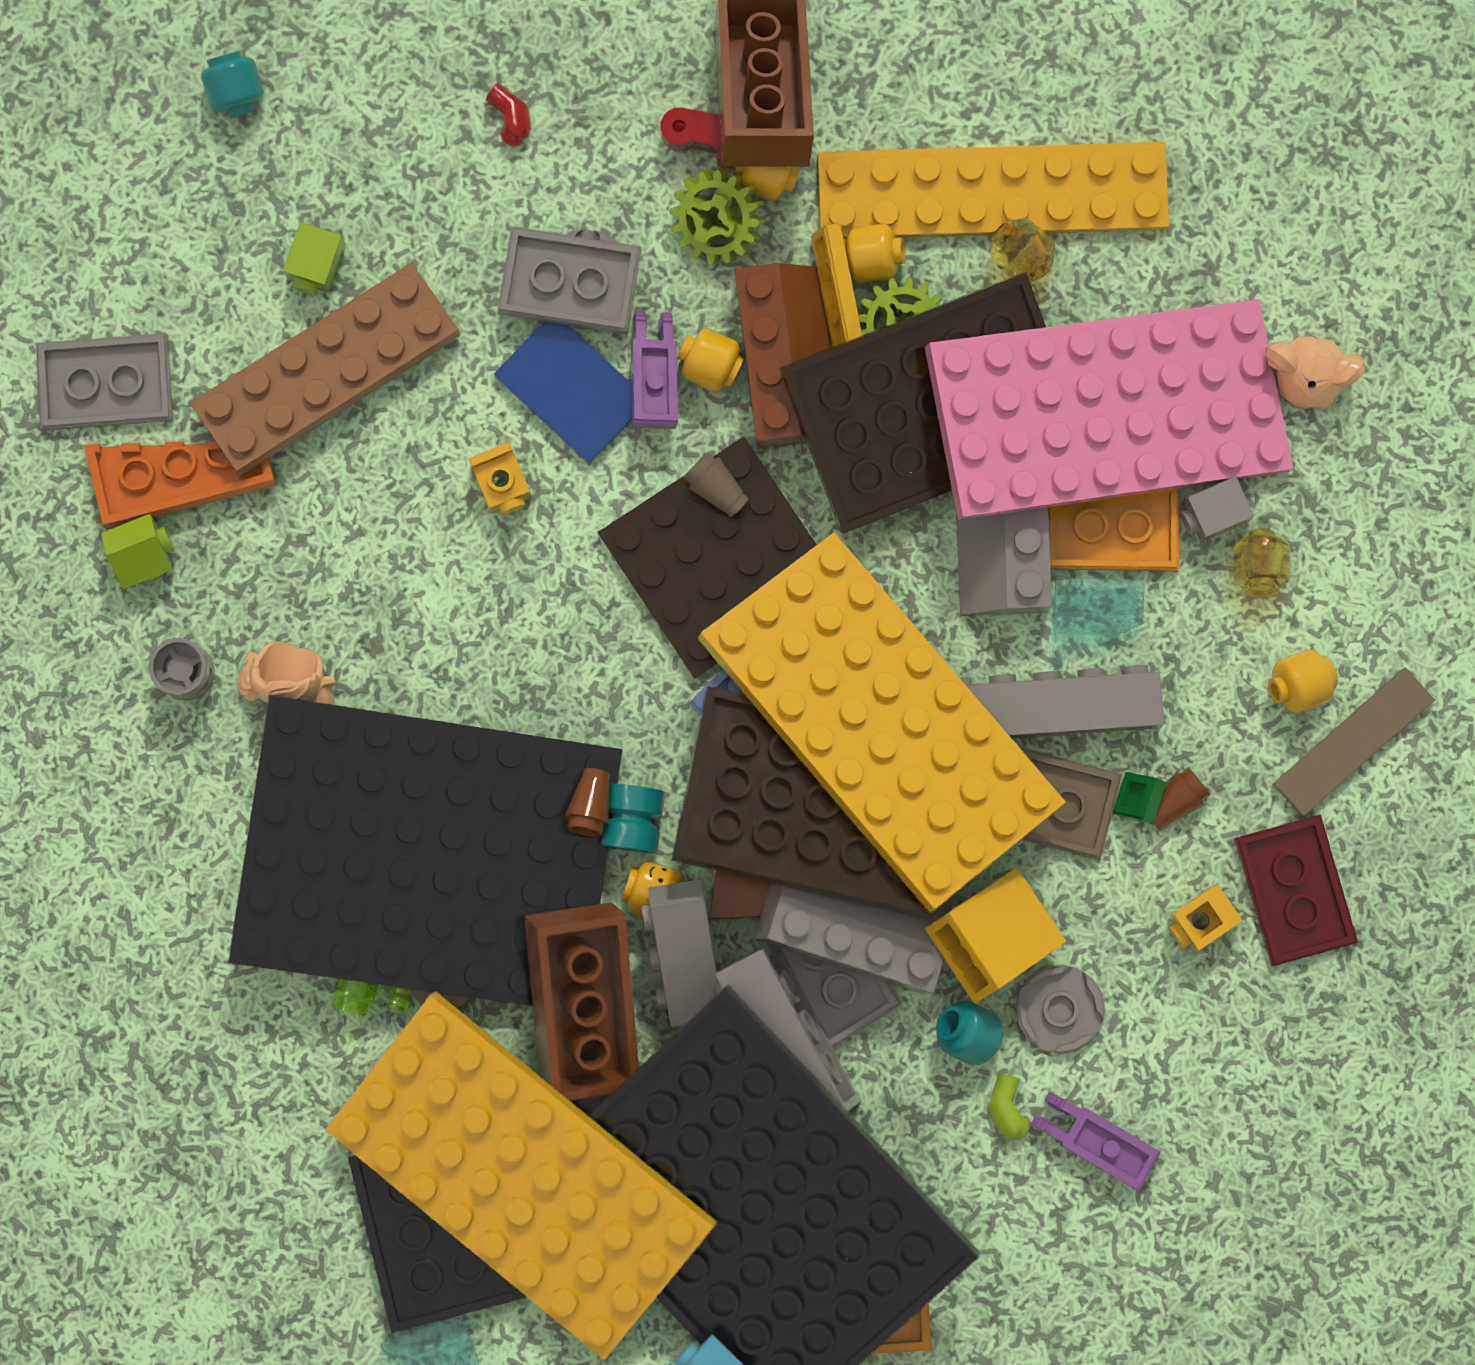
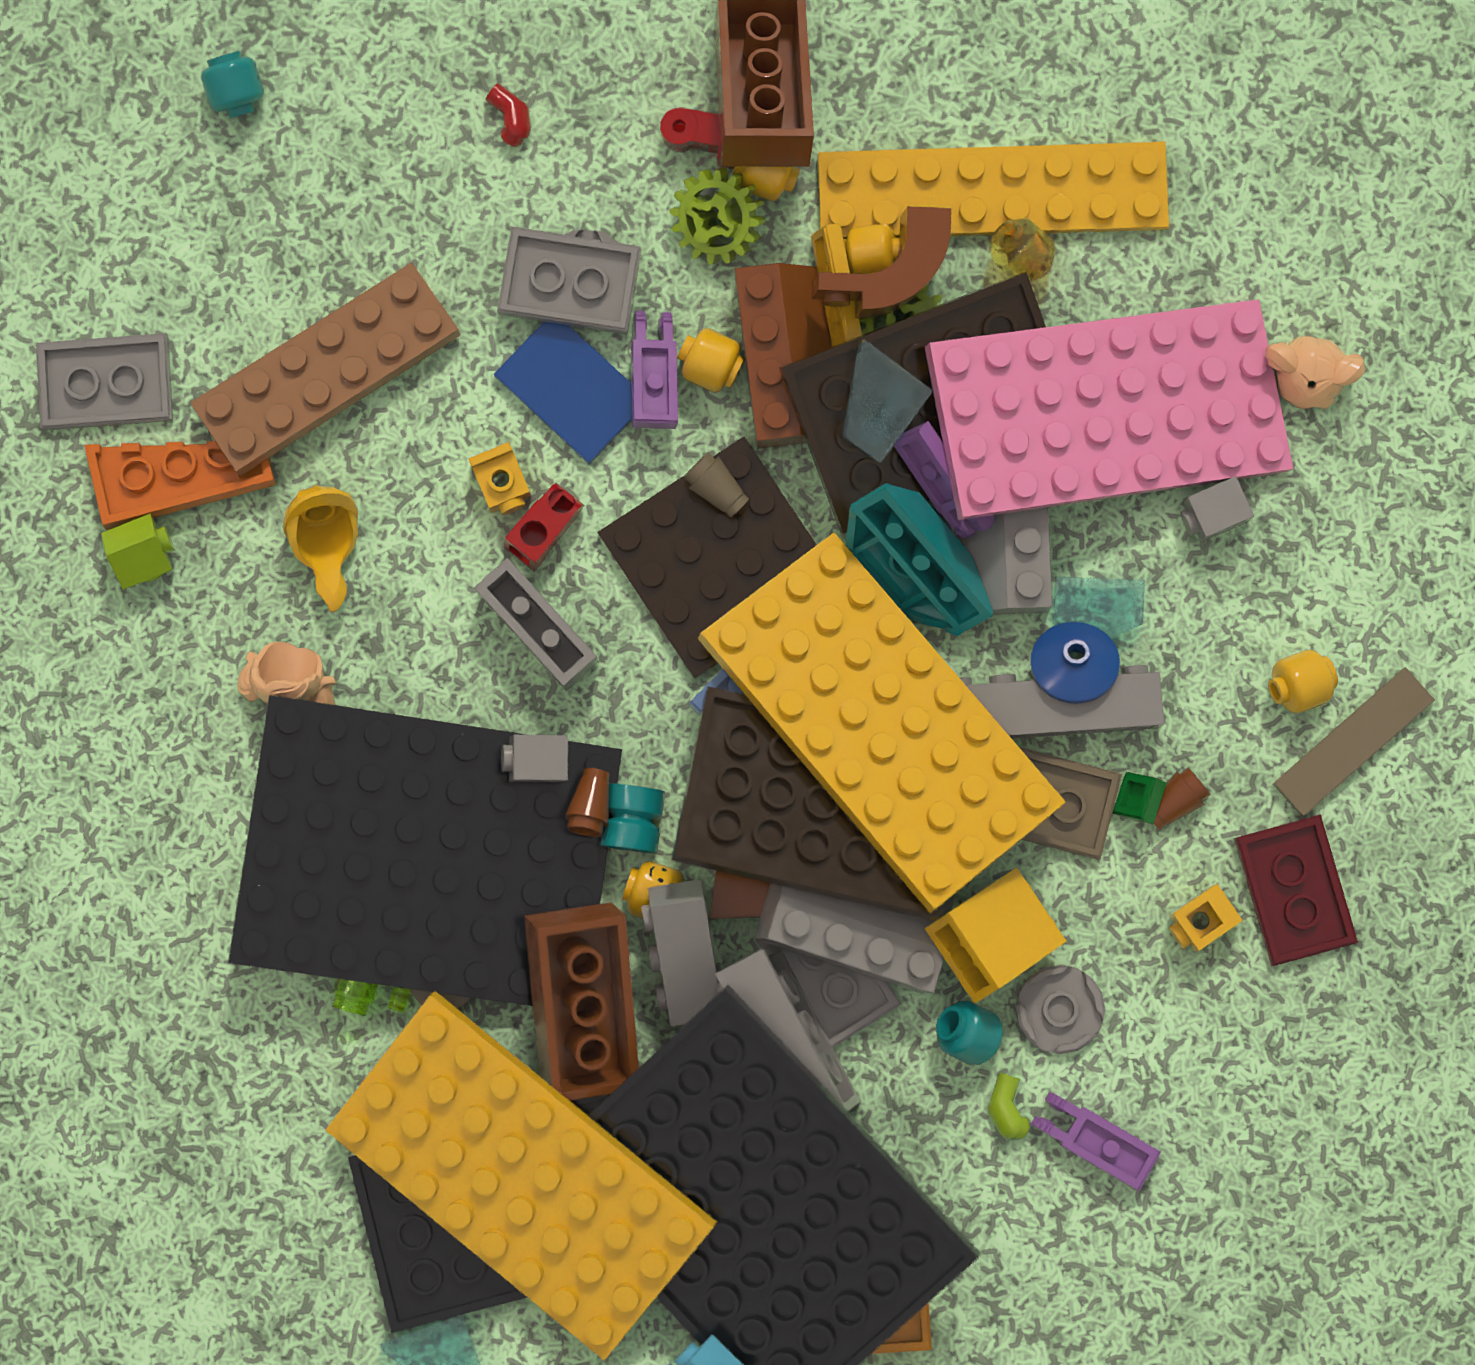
(181, 669): light grey wheel -> none
(313, 259): lime brick -> none
(322, 535): none -> yellow piece
(536, 624): none -> light grey brick
(536, 758): none -> light grey brick
(542, 526): none -> red leg
(880, 402): none -> clear light blue wing
(917, 559): none -> teal wedge
(921, 252): none -> dark orange arch
(926, 458): none -> medium lavender hinge
(1071, 678): none -> blue dish
(1117, 533): light orange tile -> none
(1261, 563): clear yellow head -> none

